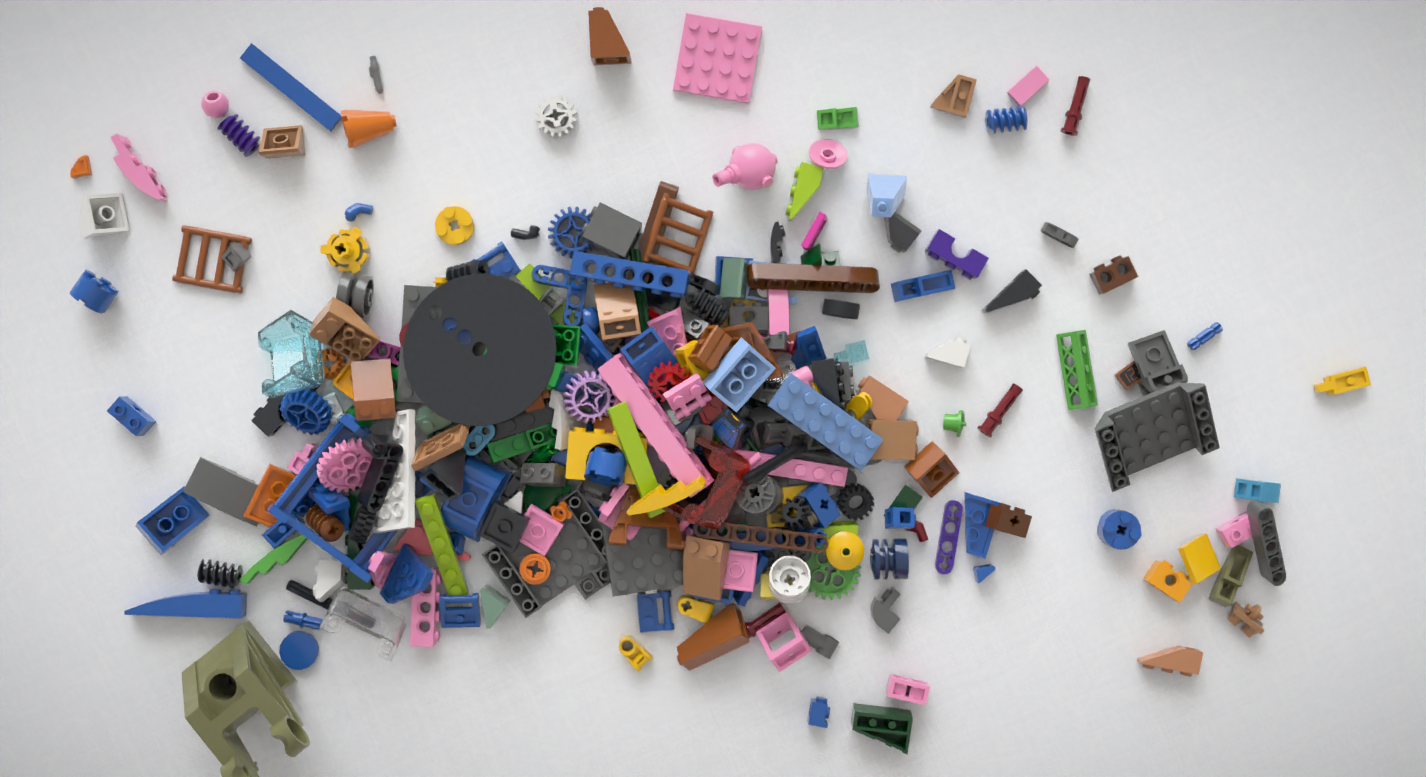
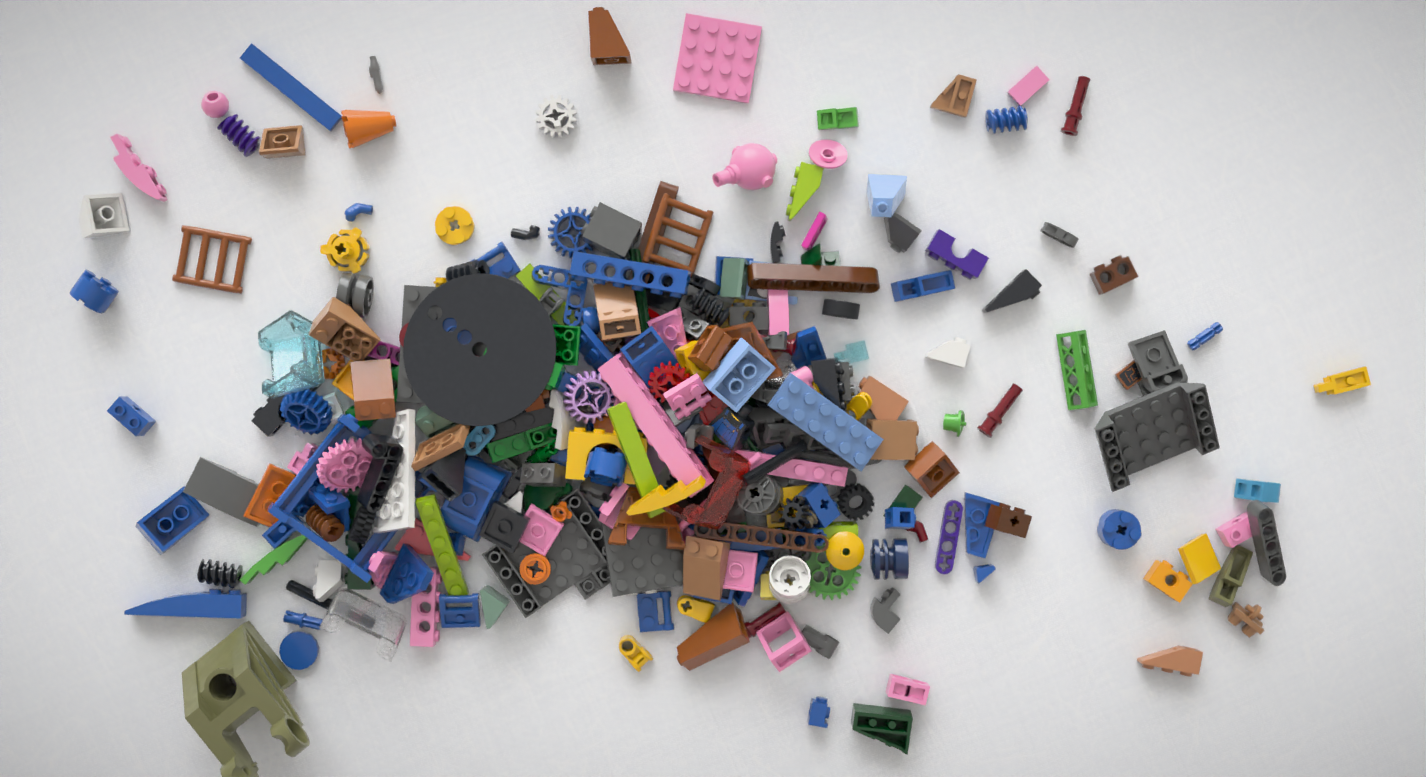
(81, 167): orange tile -> none
(236, 256): flat silver slope -> none

